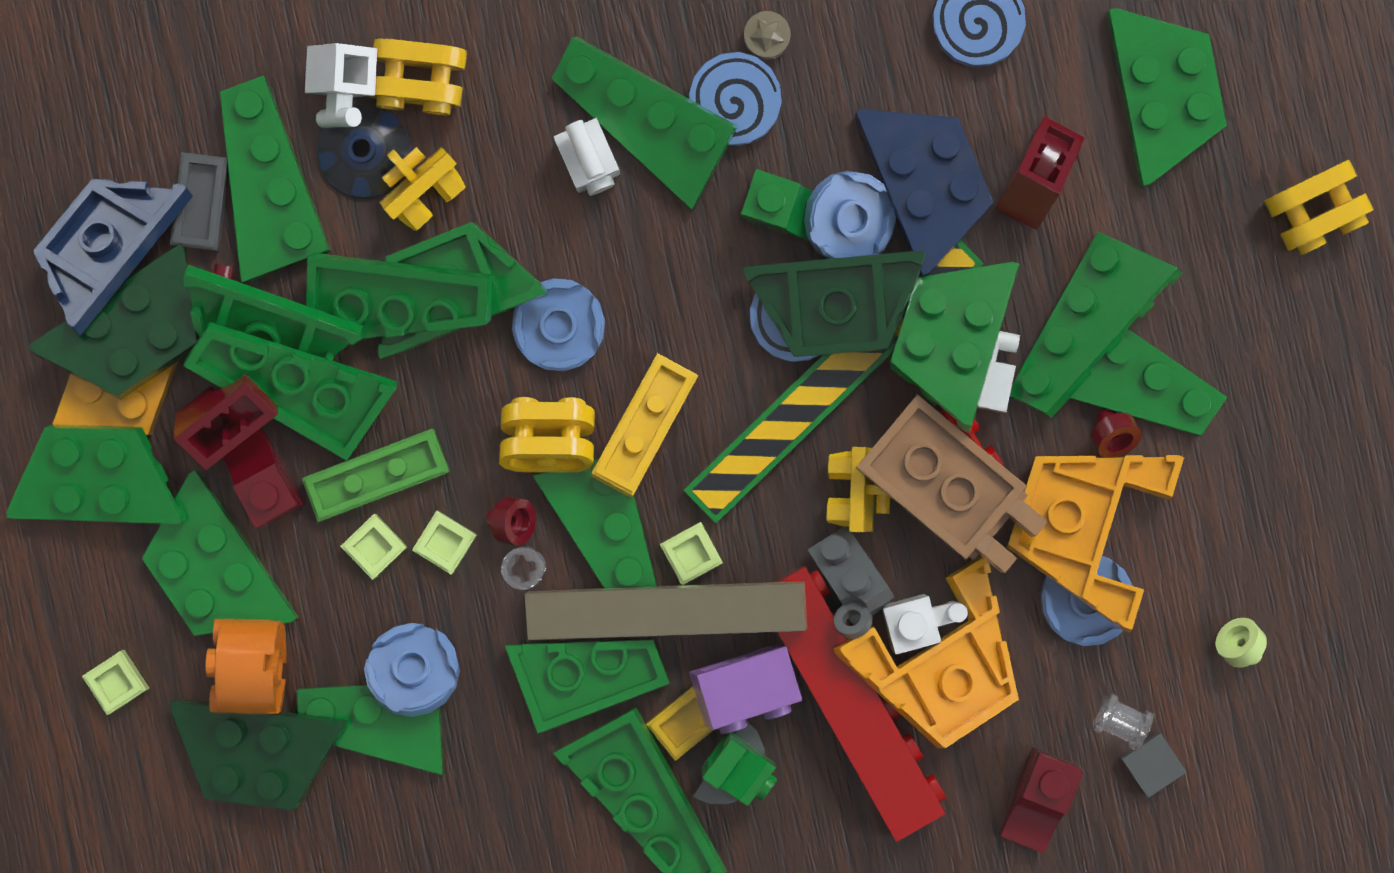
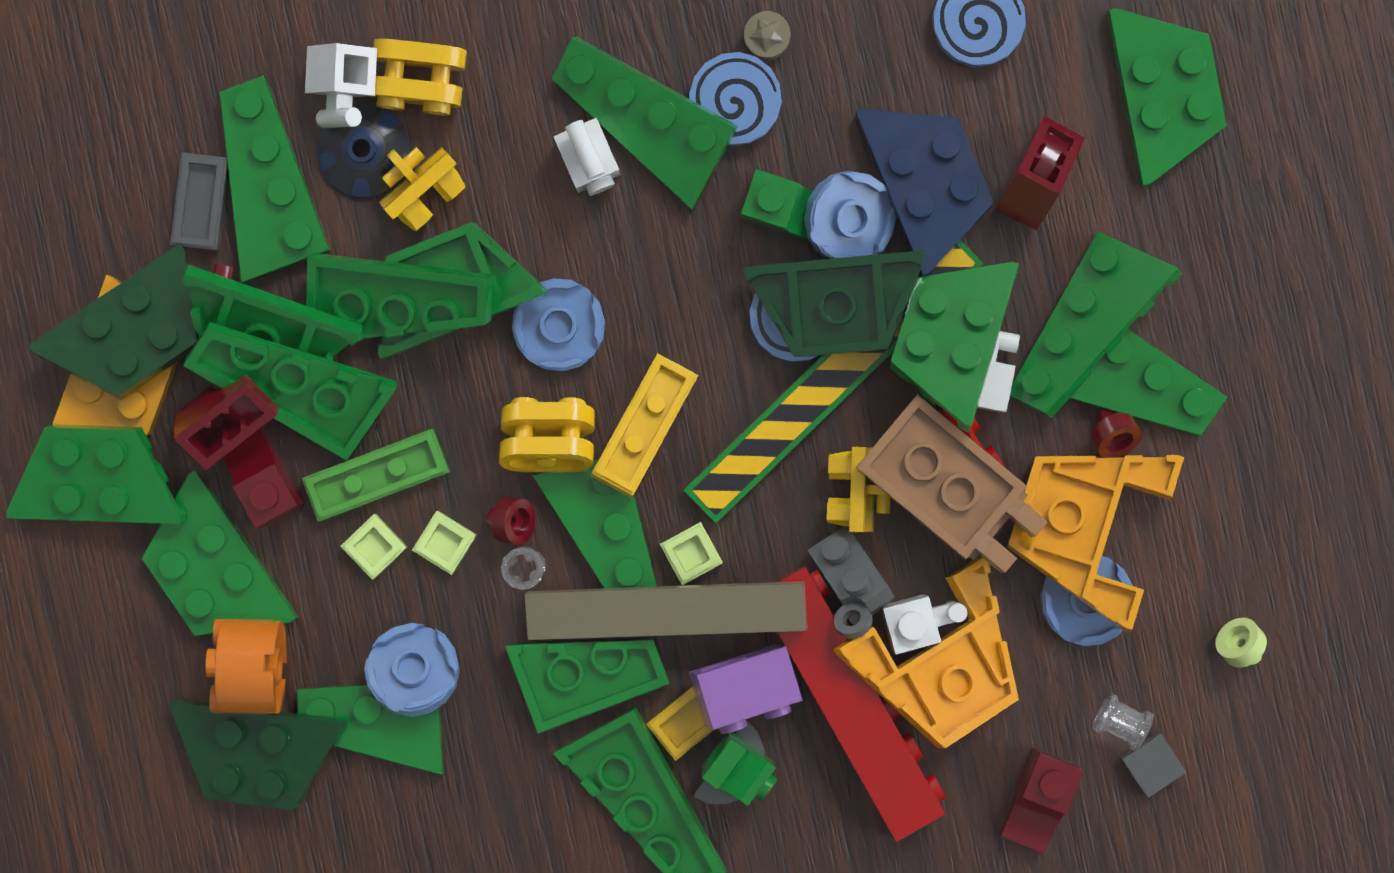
(103, 242): wing -> none
(115, 682): yellowish green tile -> none
(1346, 215): yellow brick -> none

